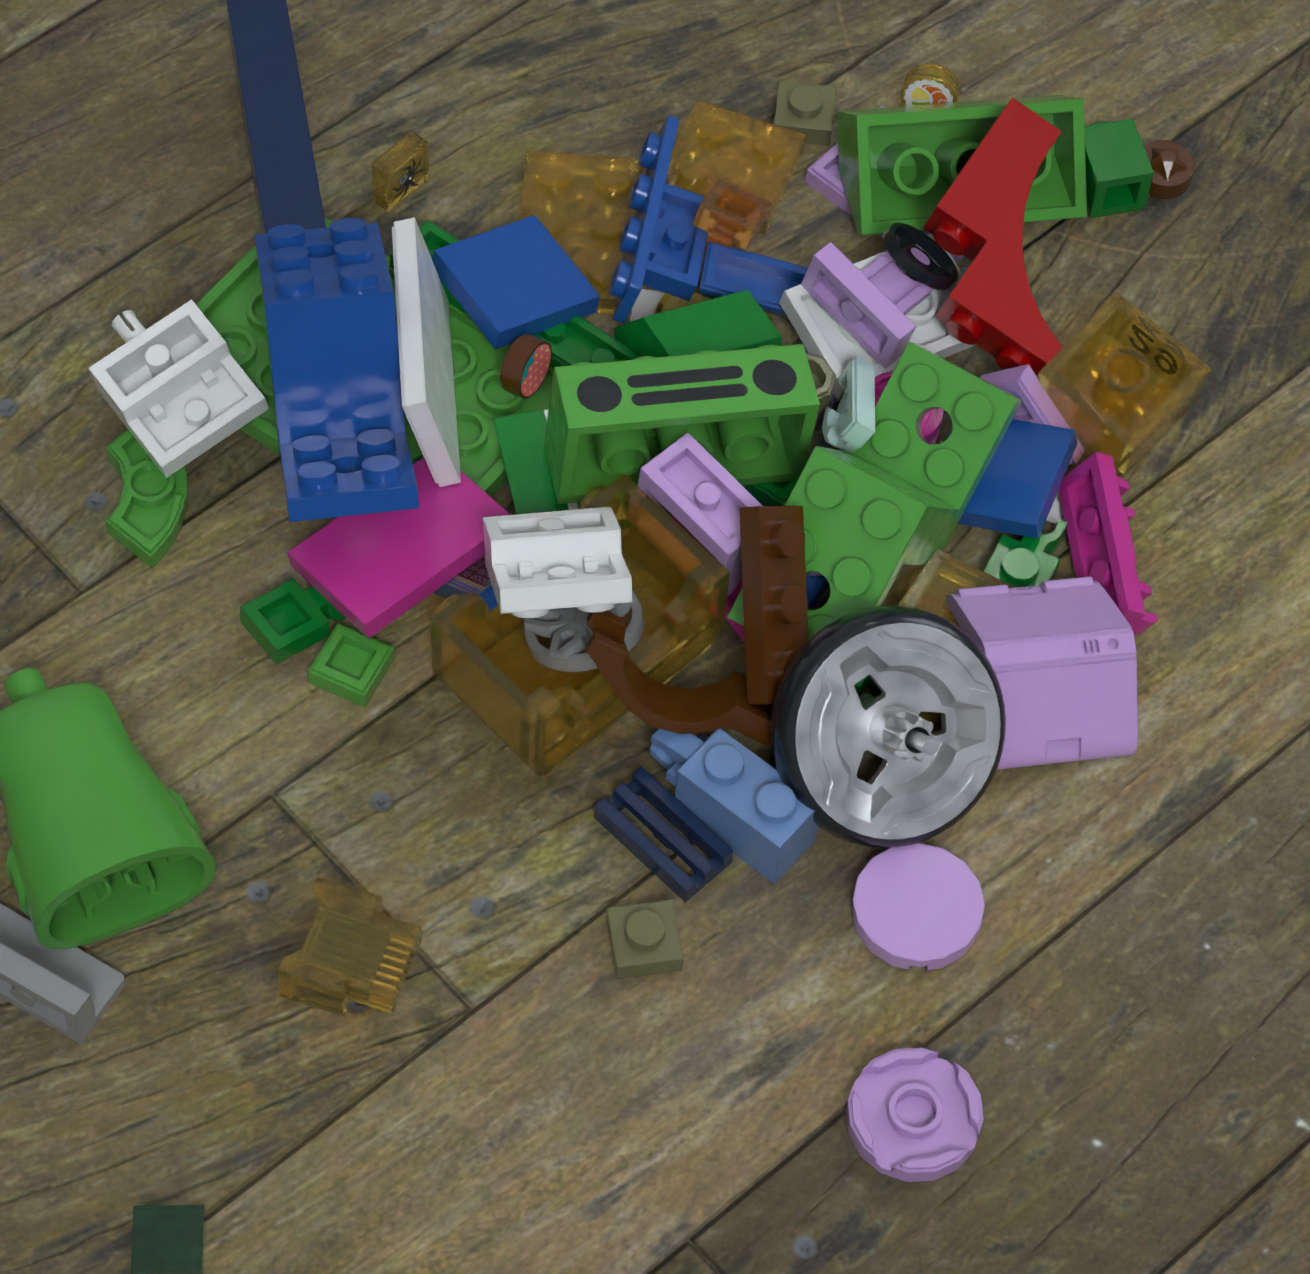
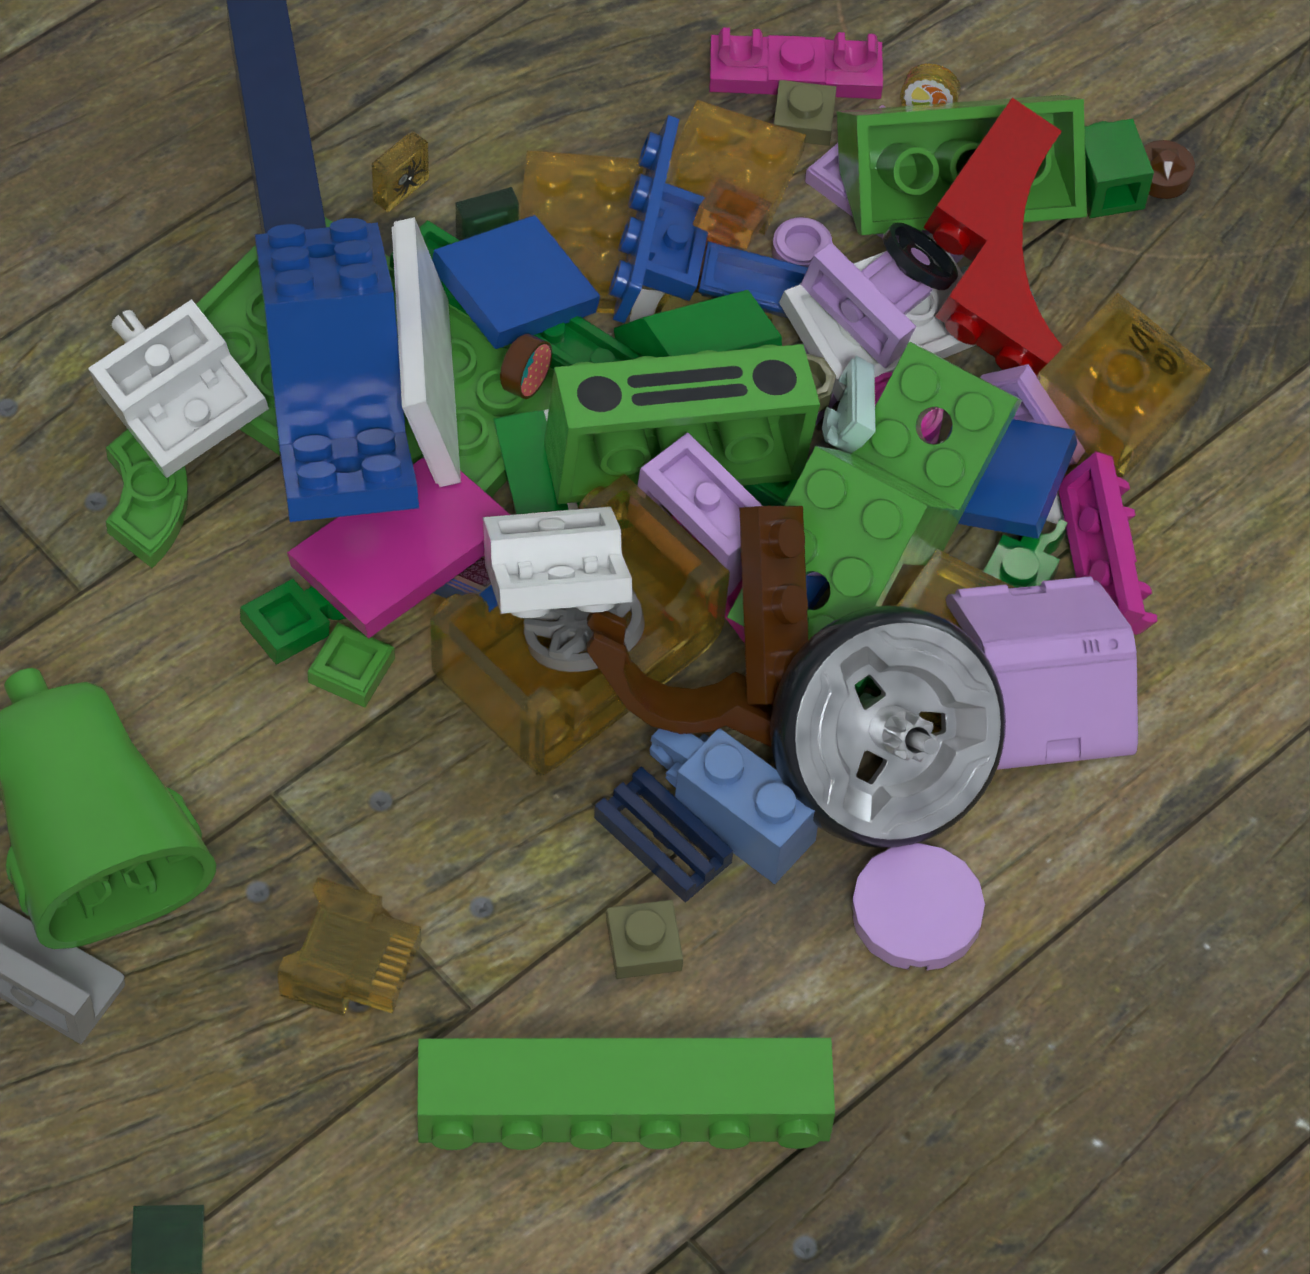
(486, 213): none -> clear green tile
(625, 1091): none -> bright green brick
(759, 62): none -> dark pink plate
(799, 240): none -> lavender tile
(914, 1115): lavender tile -> none

